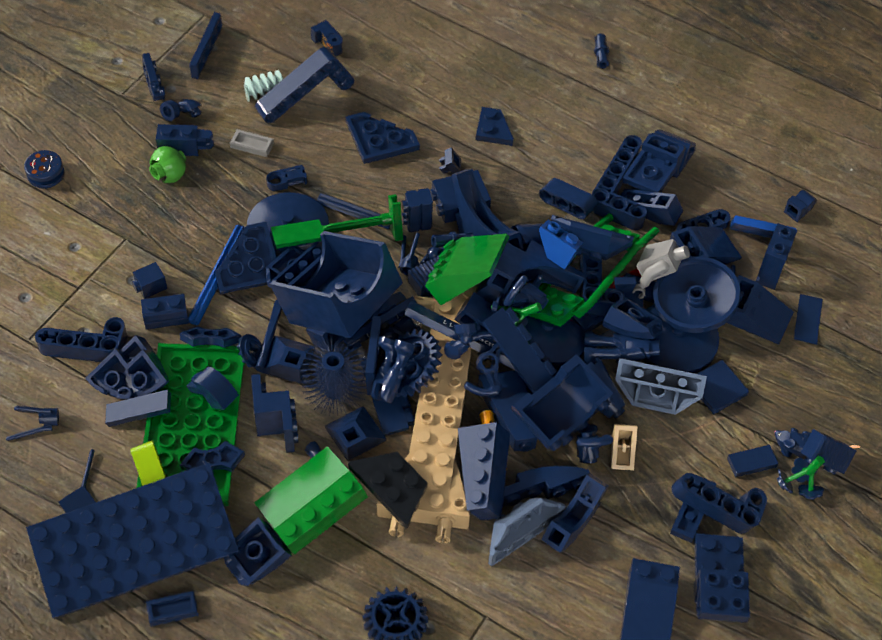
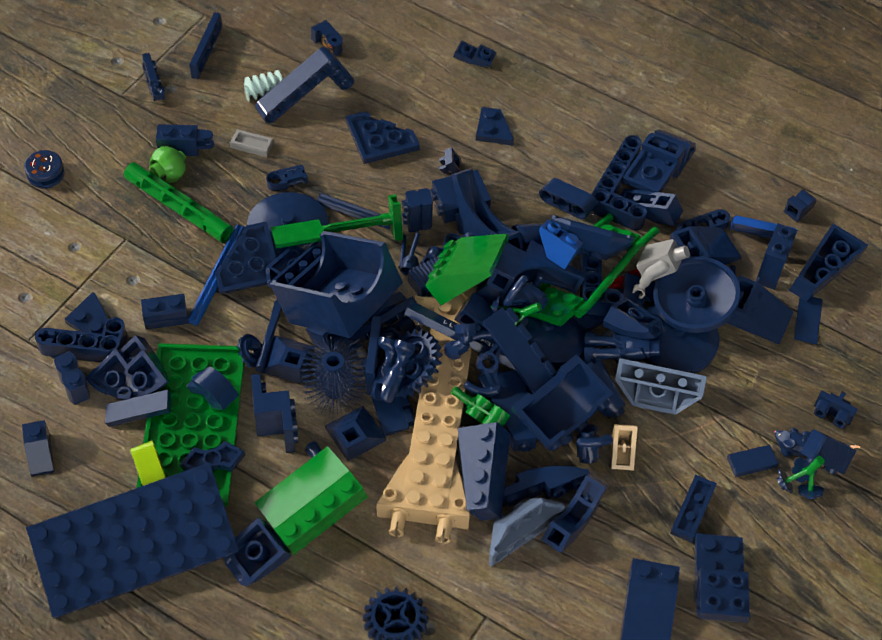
(38, 448): none -> dark blue slope
(47, 416): dark blue plant -> none
(72, 377): none -> dark blue brick
(81, 496): dark blue piece -> none
(88, 316): none -> dark blue wing
(149, 280): dark blue brick -> none
(171, 110): dark blue arm -> none
(172, 608): dark blue tile -> none
(178, 202): none -> green piece
(219, 337): dark blue tile -> none
(392, 483): black wing -> none
(441, 240): dark blue pin -> none
(478, 56): none -> dark blue slope
(481, 409): none -> green beam
(601, 51): dark blue pin -> none
(625, 284): dark blue tile -> none
(692, 490): dark blue beam -> none
(721, 387): dark blue tile -> none
(830, 259): none -> dark blue wedge
(835, 406): none -> dark blue hips

